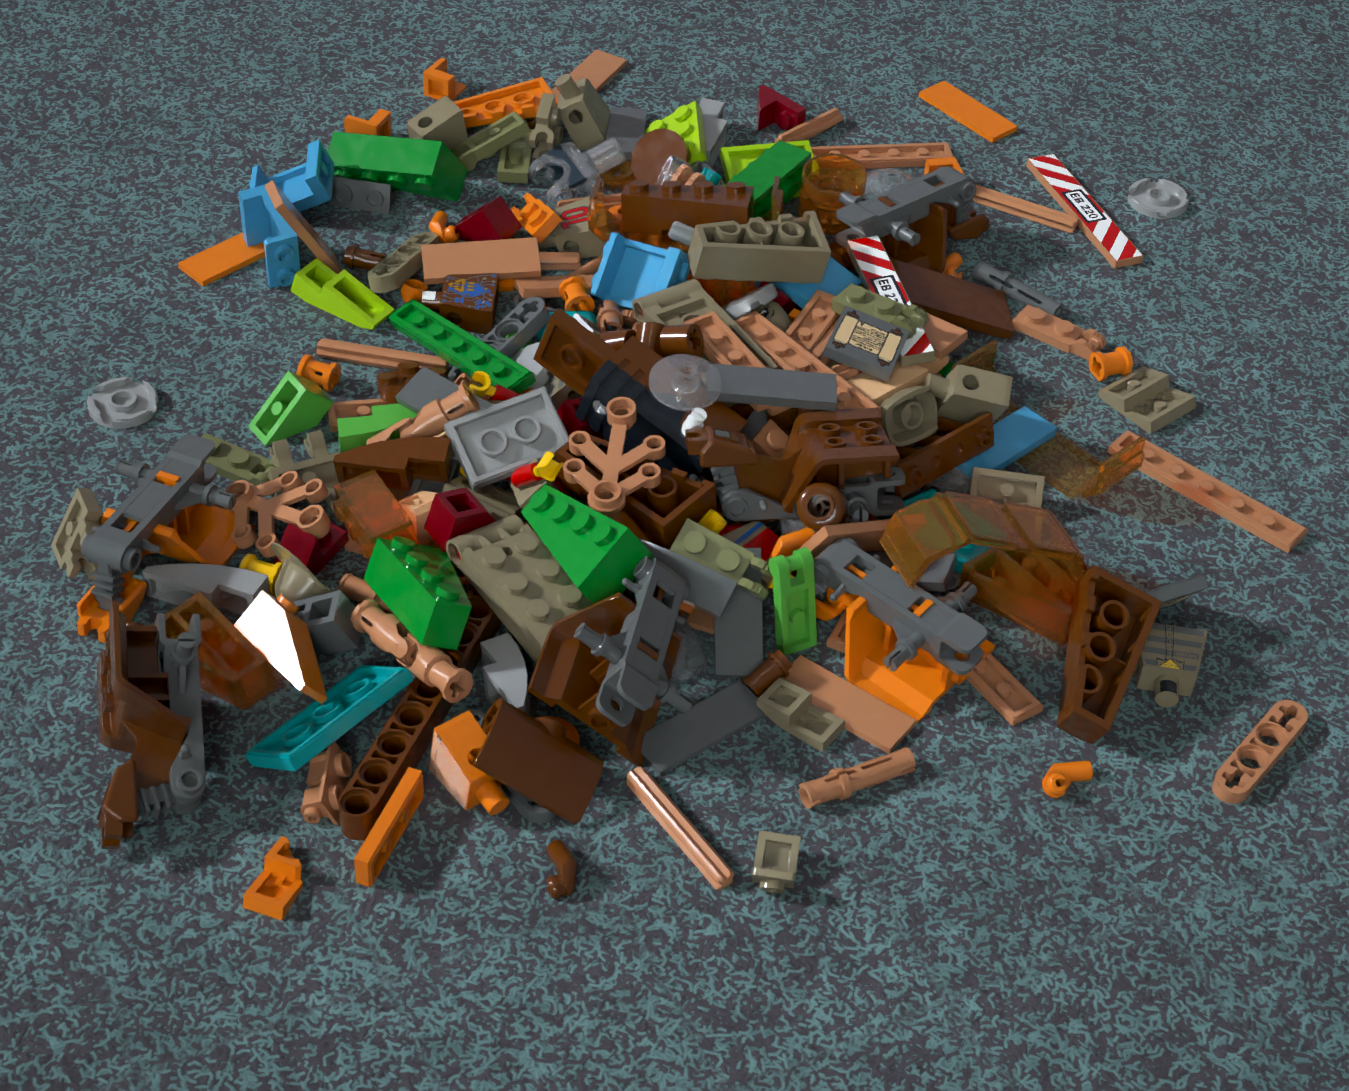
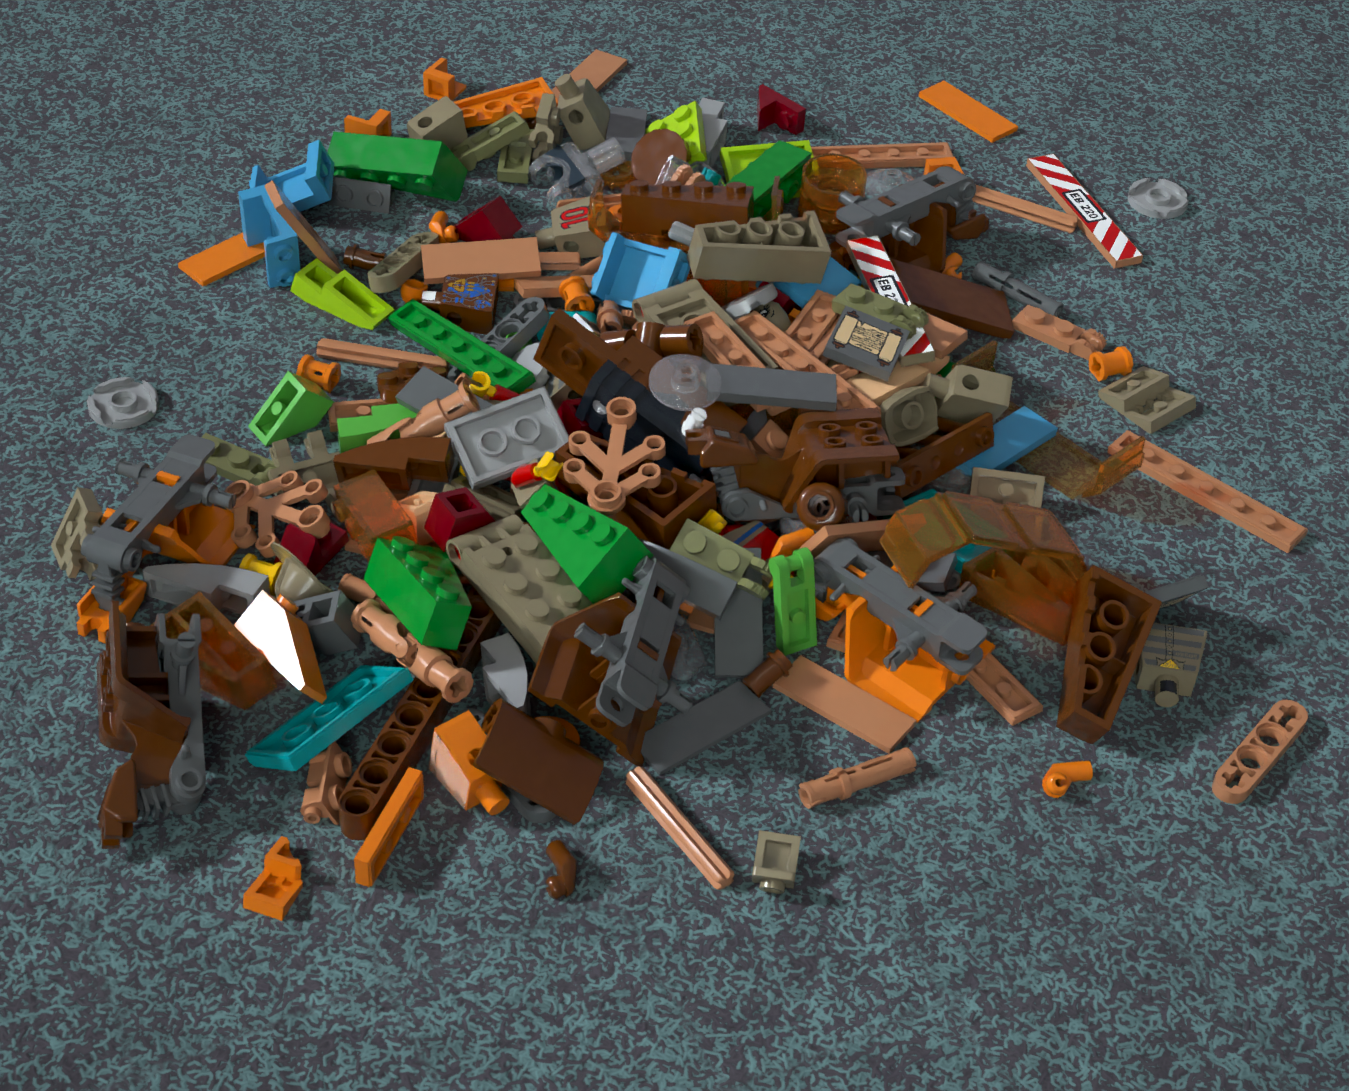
(536, 217): orange hinge -> none
(793, 711): dark tan slope -> none
(812, 127): nougat axle -> none

